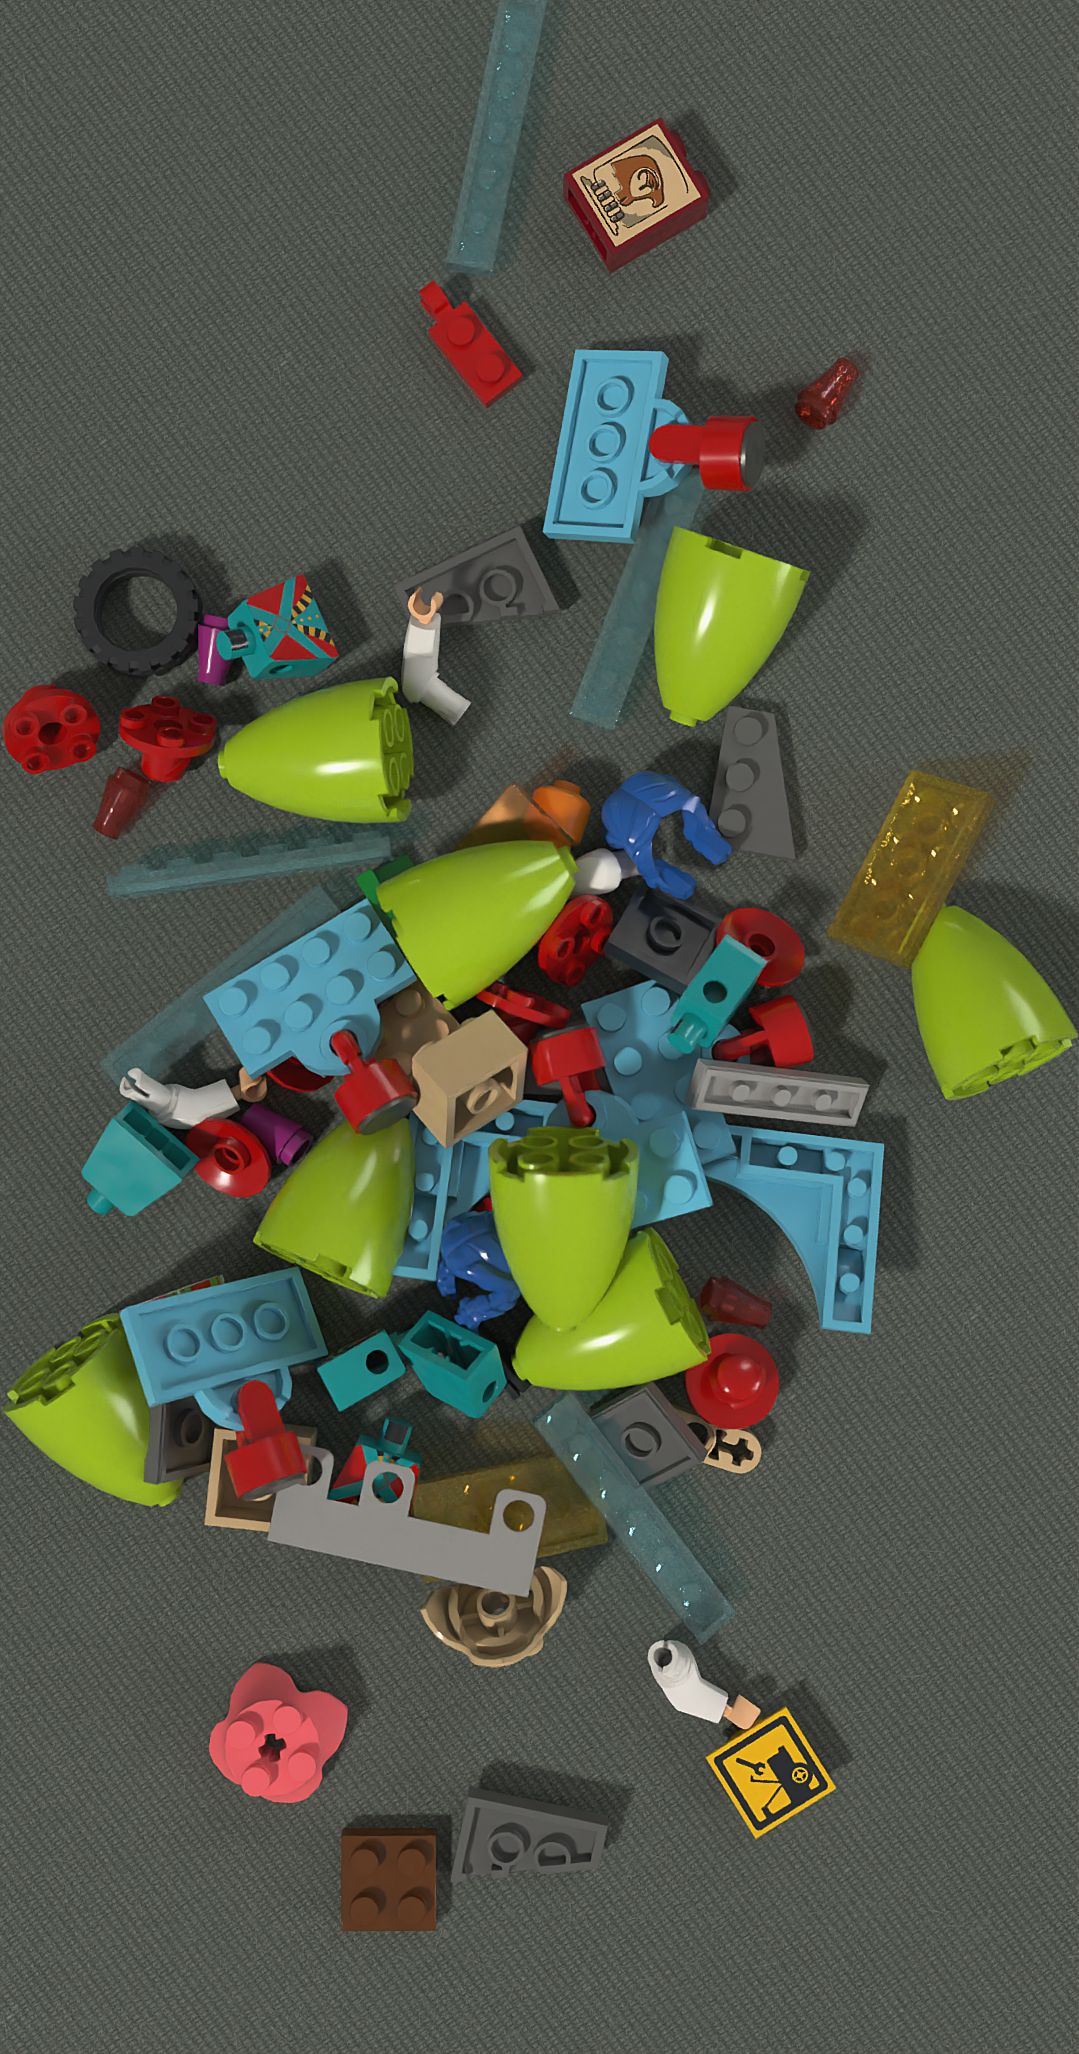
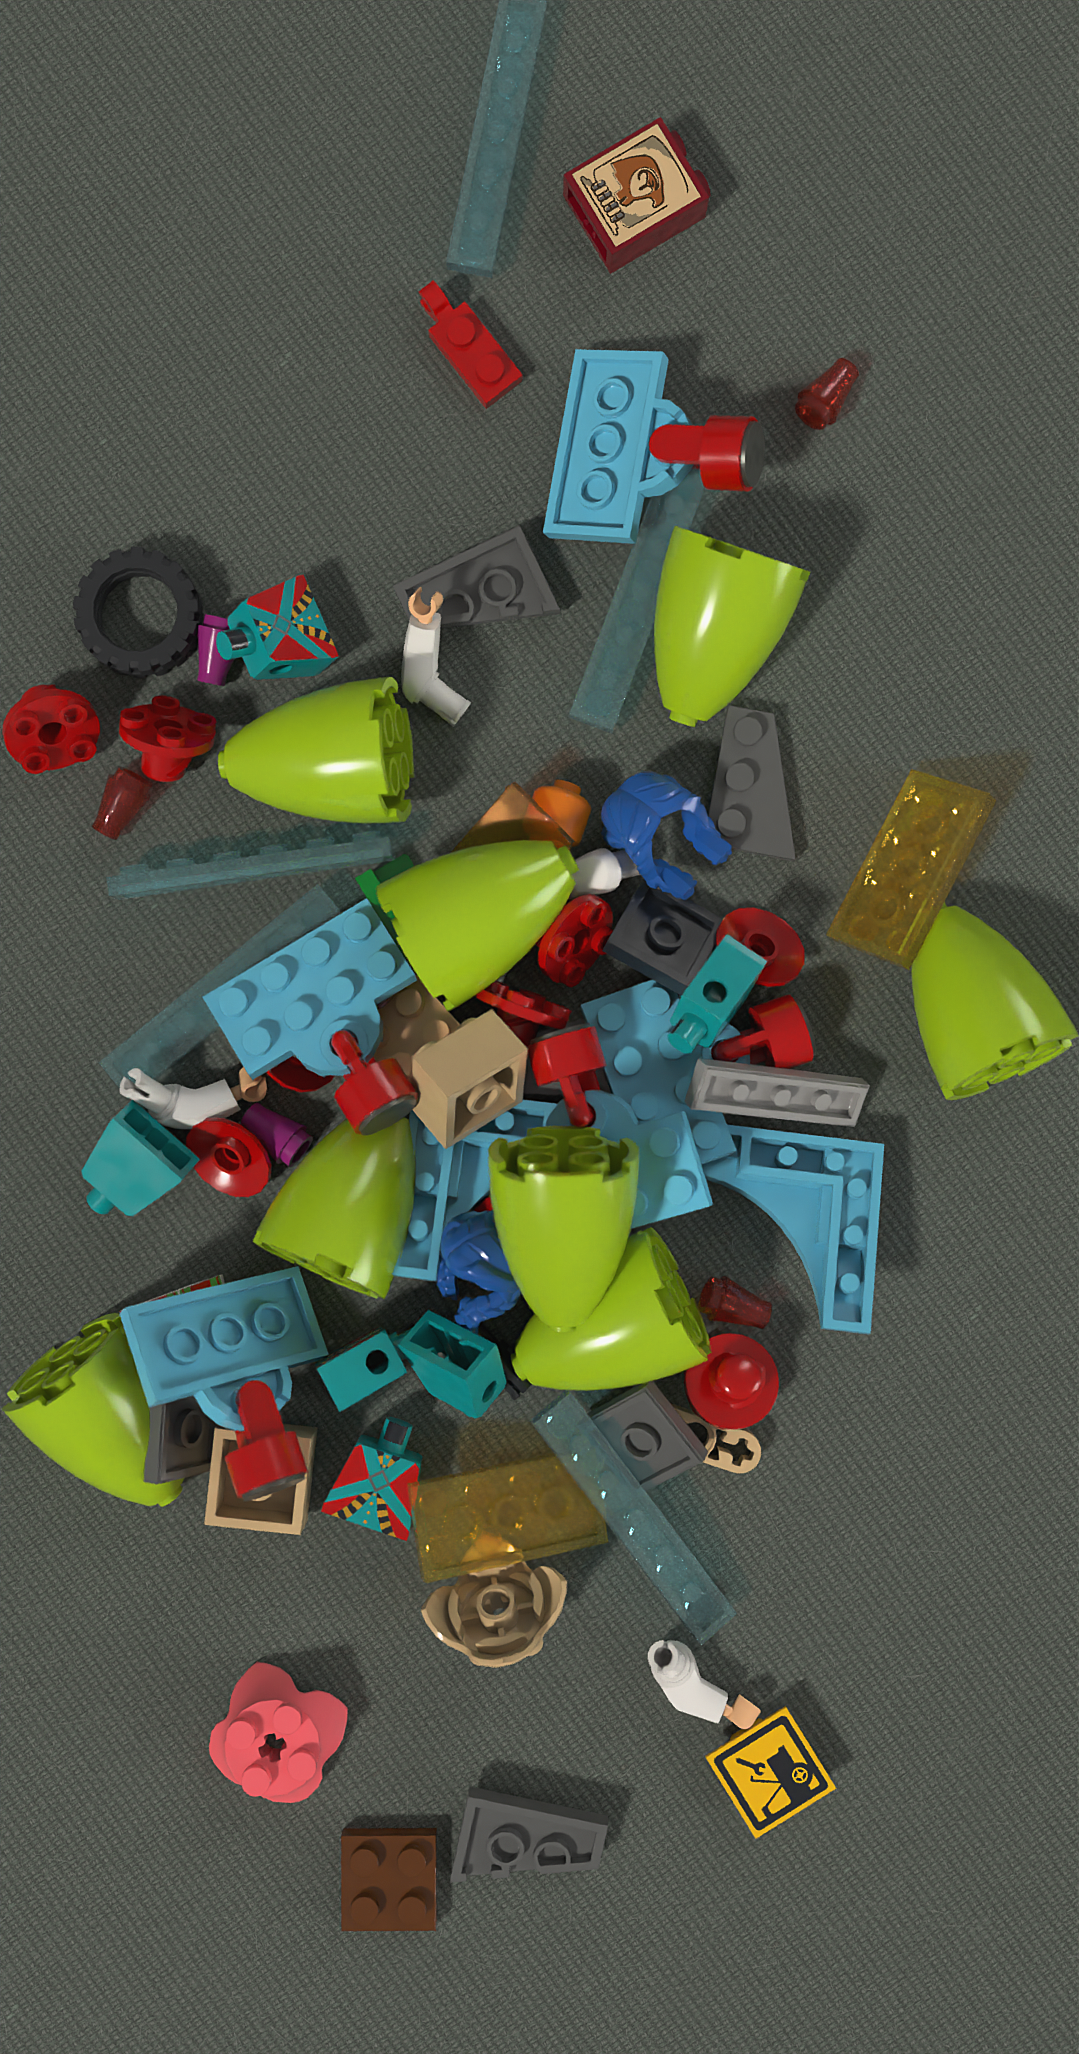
(389, 1538): light grey piece -> none

